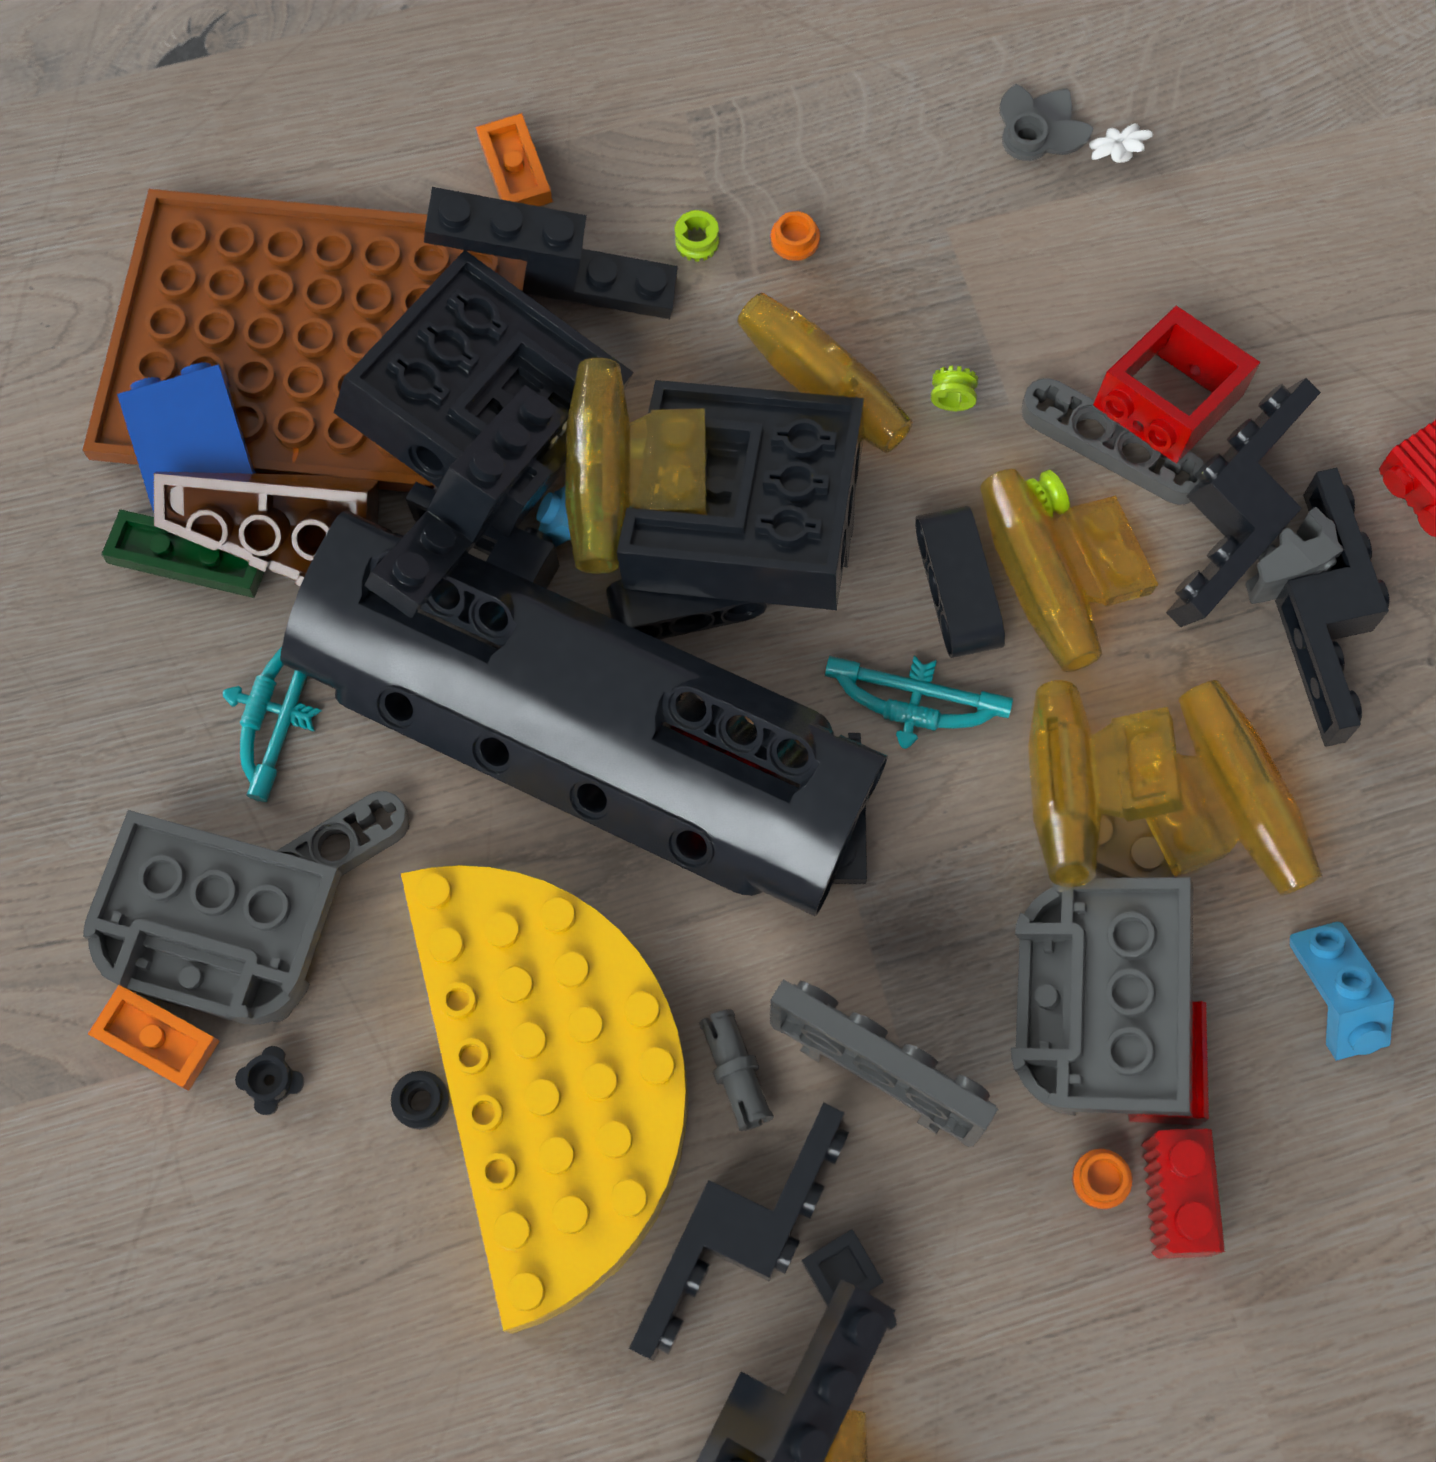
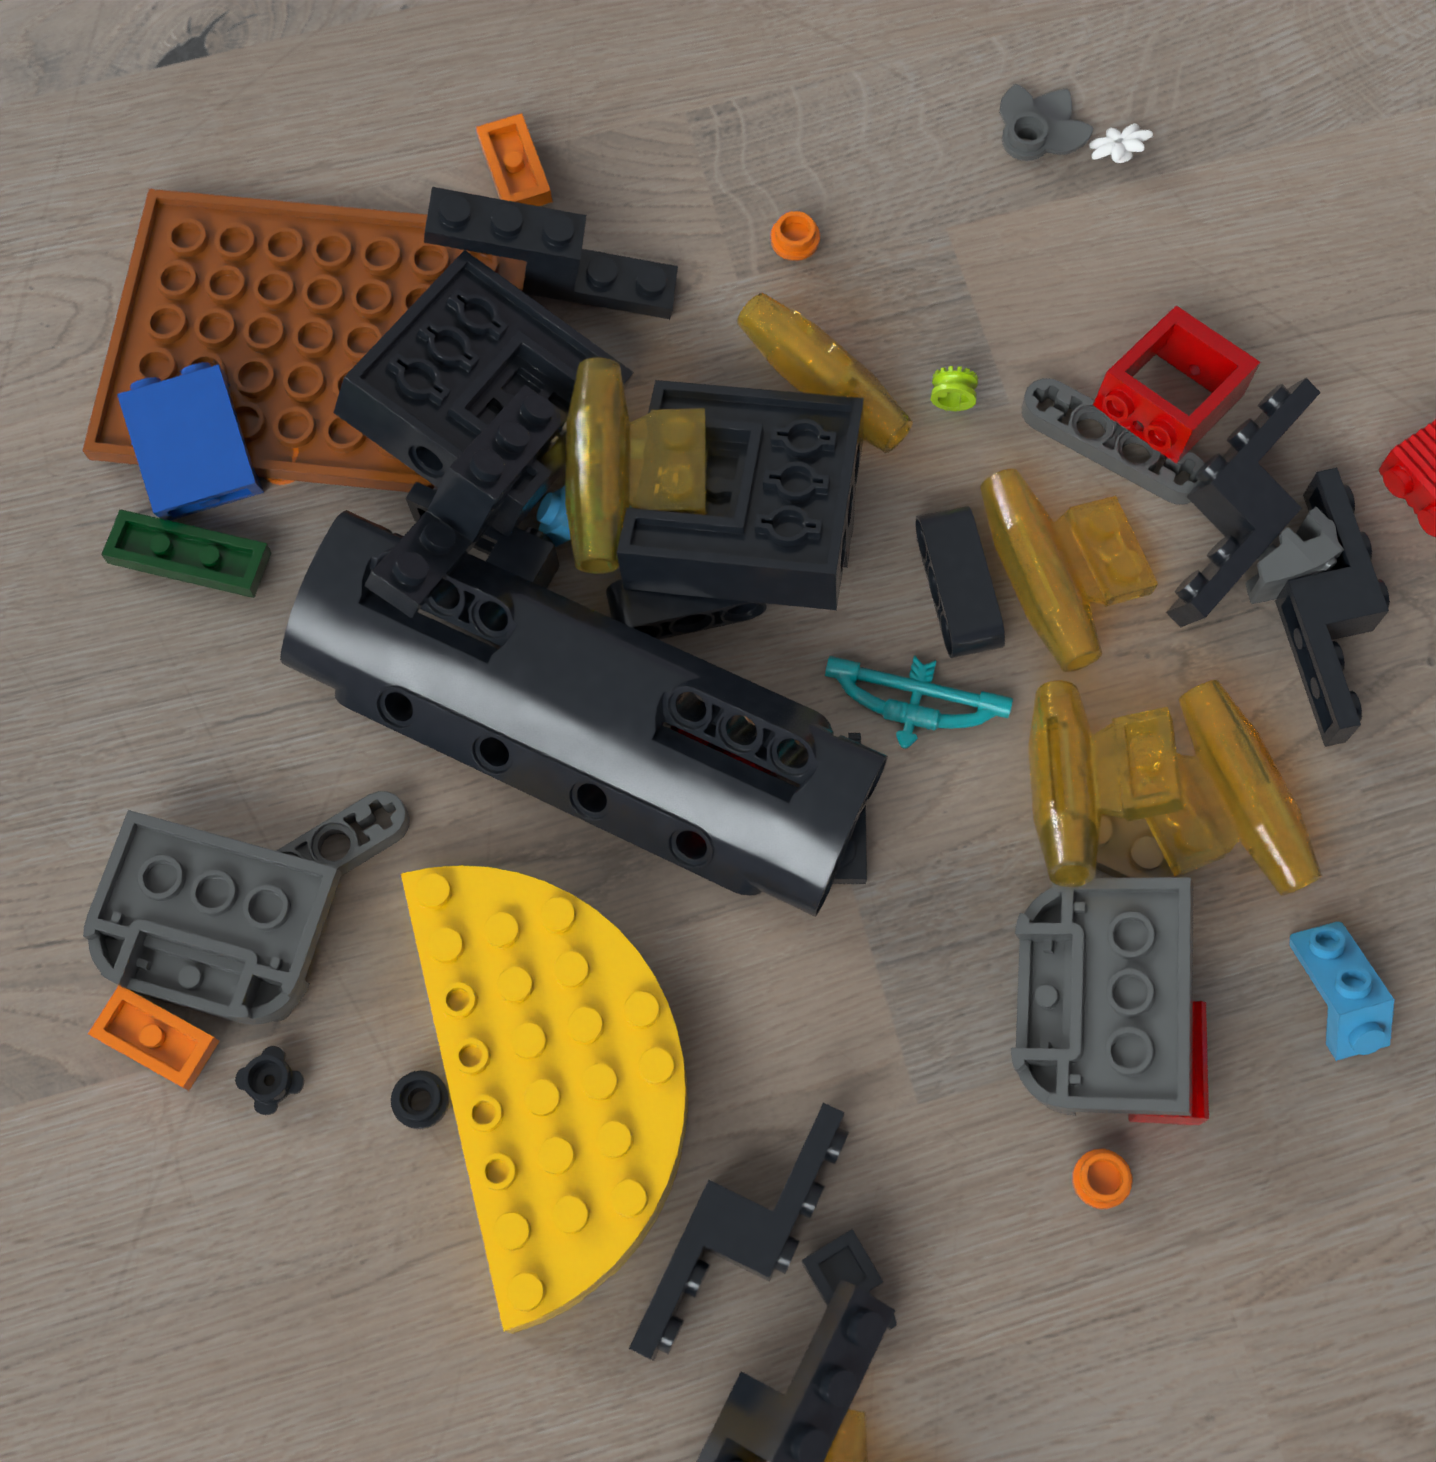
(257, 703): teal piece -> none
(260, 517): reddish brown wedge -> none
(700, 249): lime bush -> none
(736, 1070): dark grey pin -> none
(903, 1073): dark grey plate -> none
(1050, 492): lime bush -> none
(1183, 1194): red brick -> none

